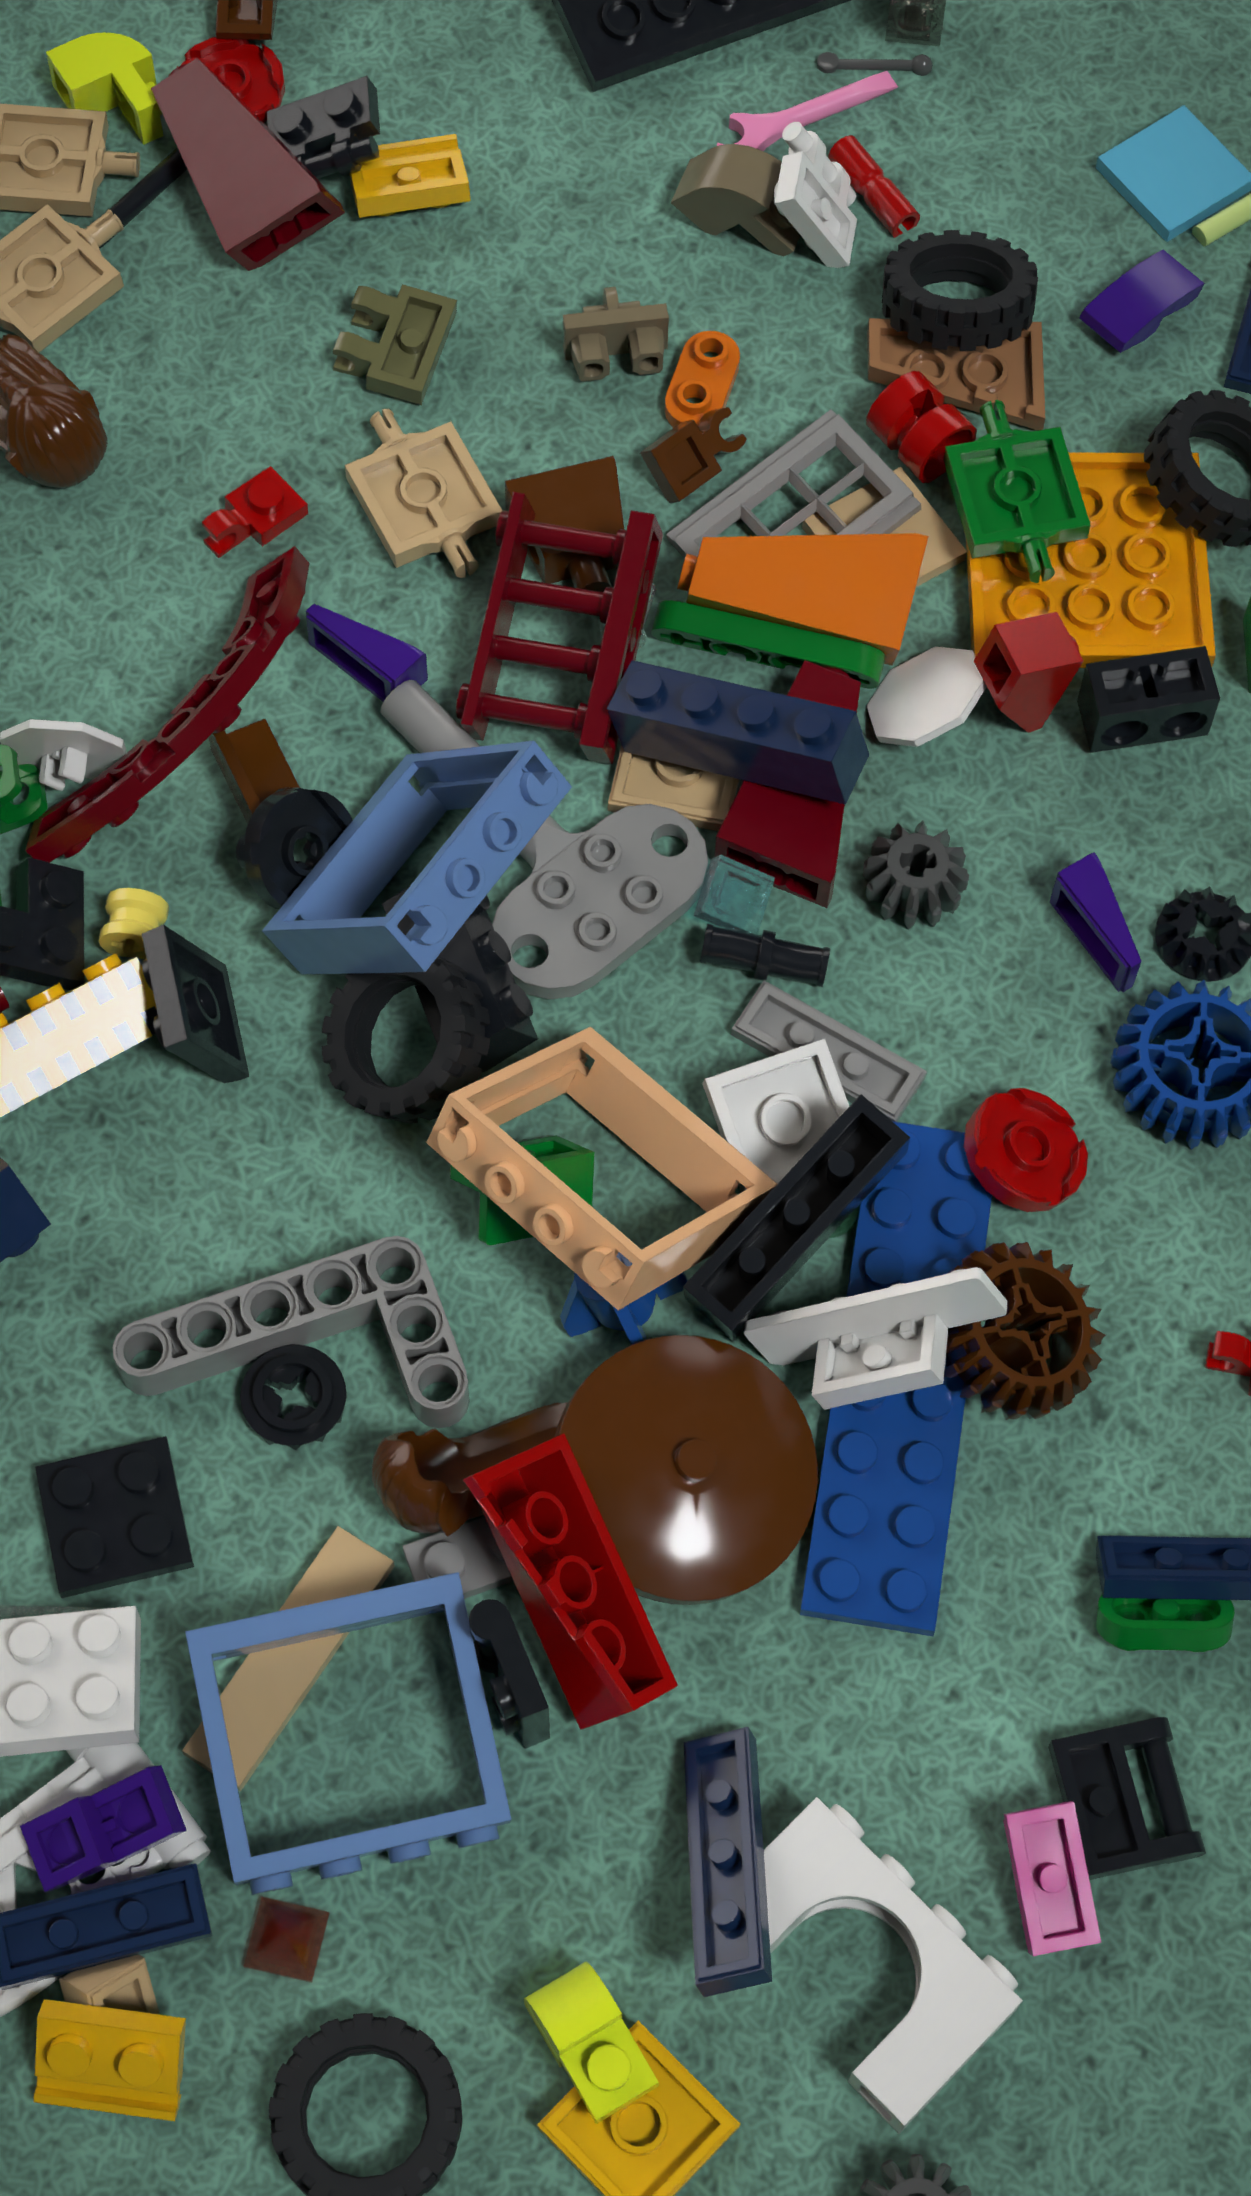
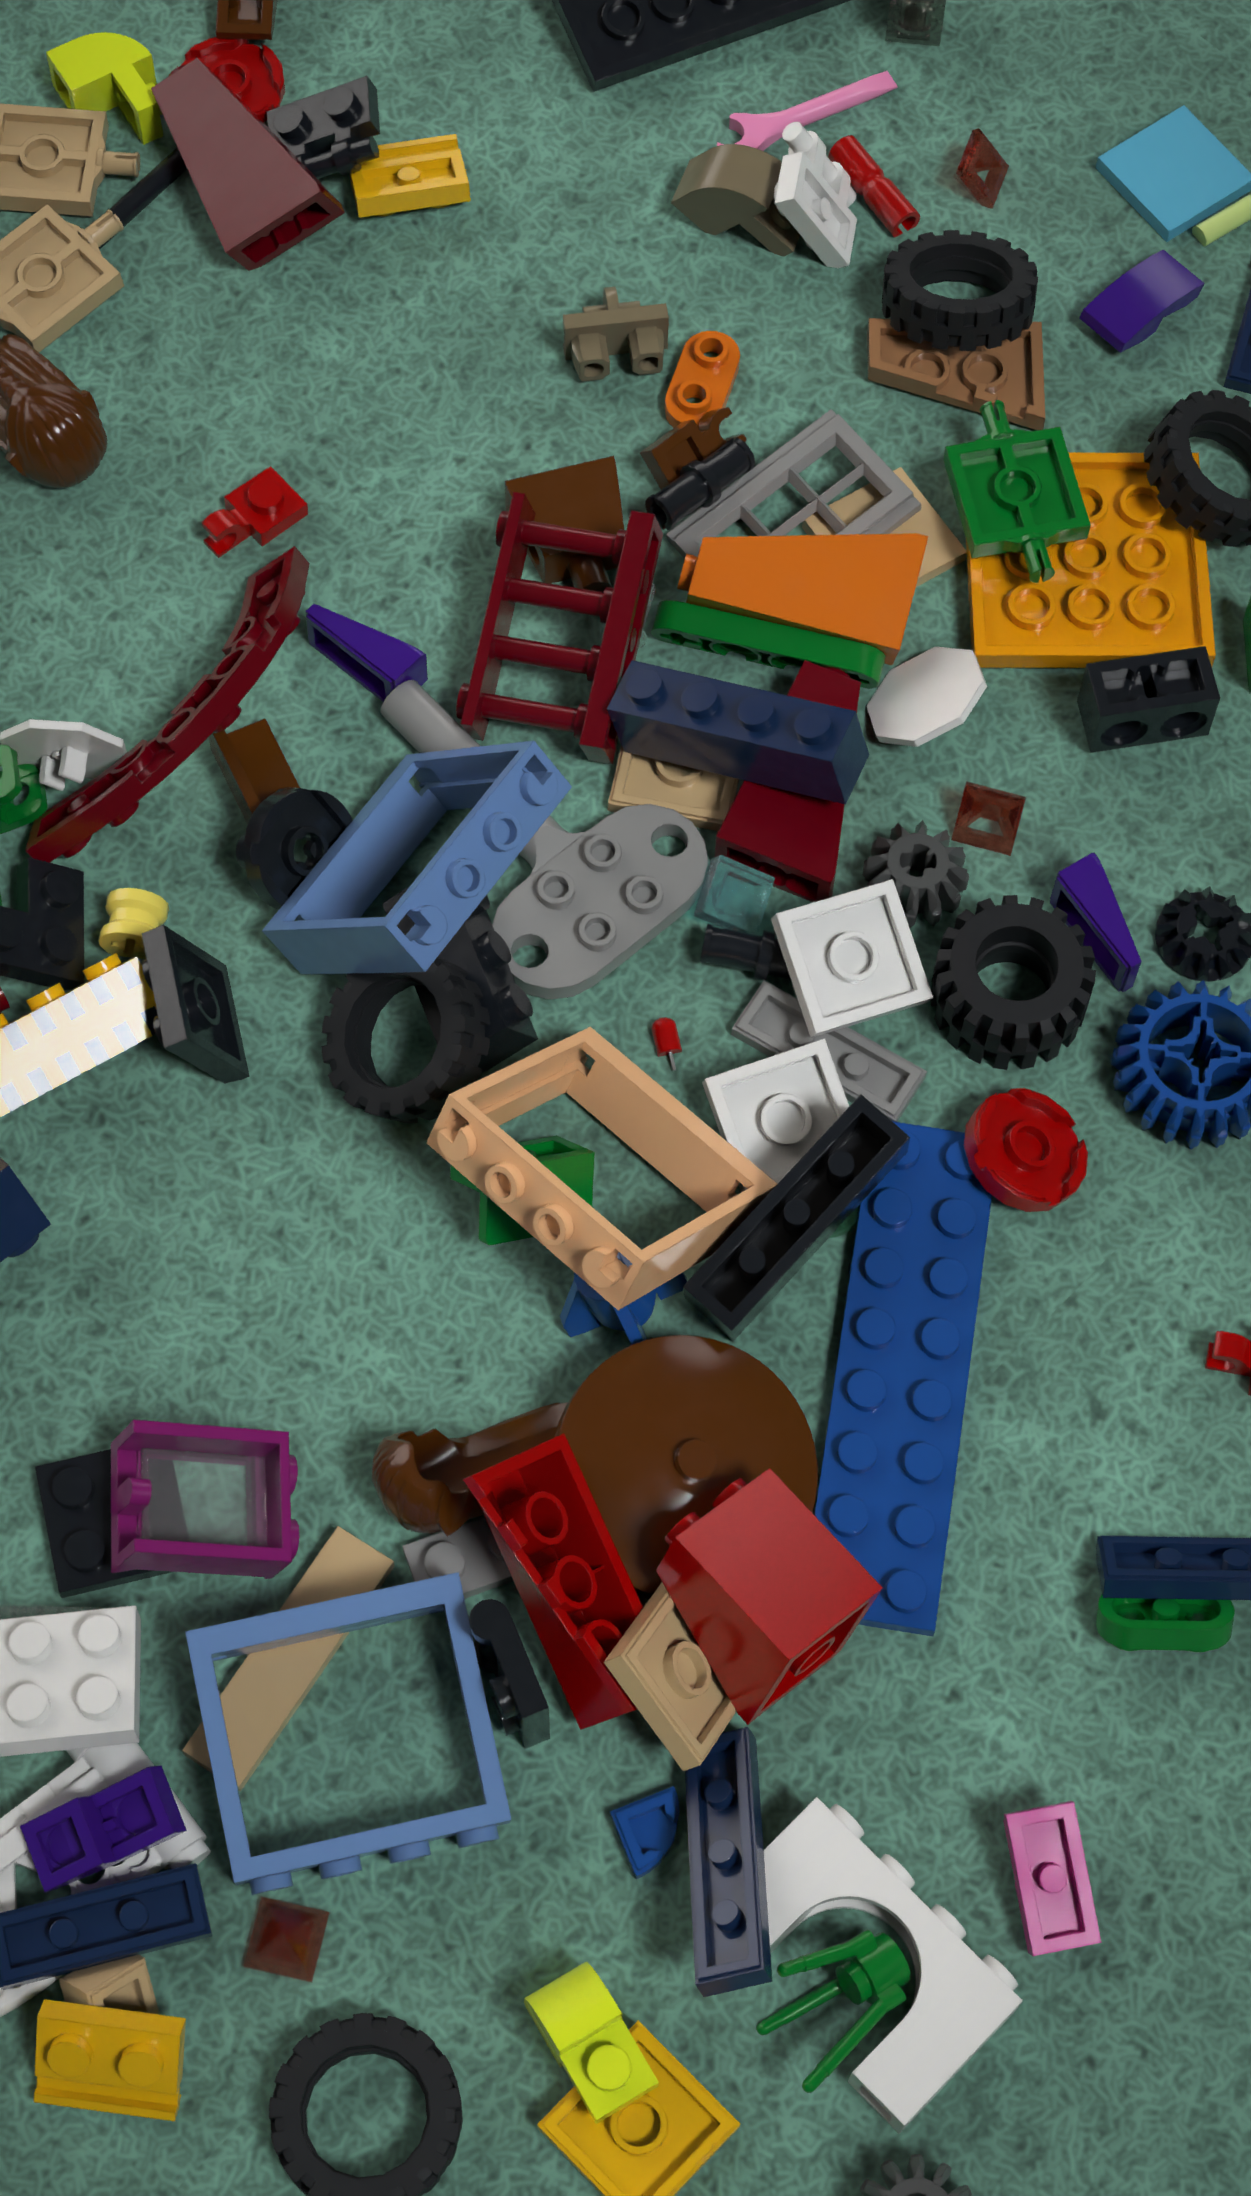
(202, 1499): none -> window
(284, 1369): black gear -> none
(308, 1321): light grey beam -> none
(410, 346): olive plate -> none
(423, 493): tan plate -> none
(647, 1829): none -> blue tile
(666, 1038): none -> red piece
(671, 1681): none -> tan tile
(700, 483): none -> black pin
(764, 1590): none -> red slope
(829, 63): dark grey hinge -> none
(851, 958): none -> white plate
(870, 1972): none -> green plant
(879, 1338): white bracket -> none
(918, 424): red wheel -> none
(977, 157): none -> clear red slope
(993, 805): none -> clear red slope
(1001, 1025): none -> black tyre
(1011, 1364): reddish brown gear -> none
(1029, 667): red slope -> none
(1098, 1779): black plate -> none

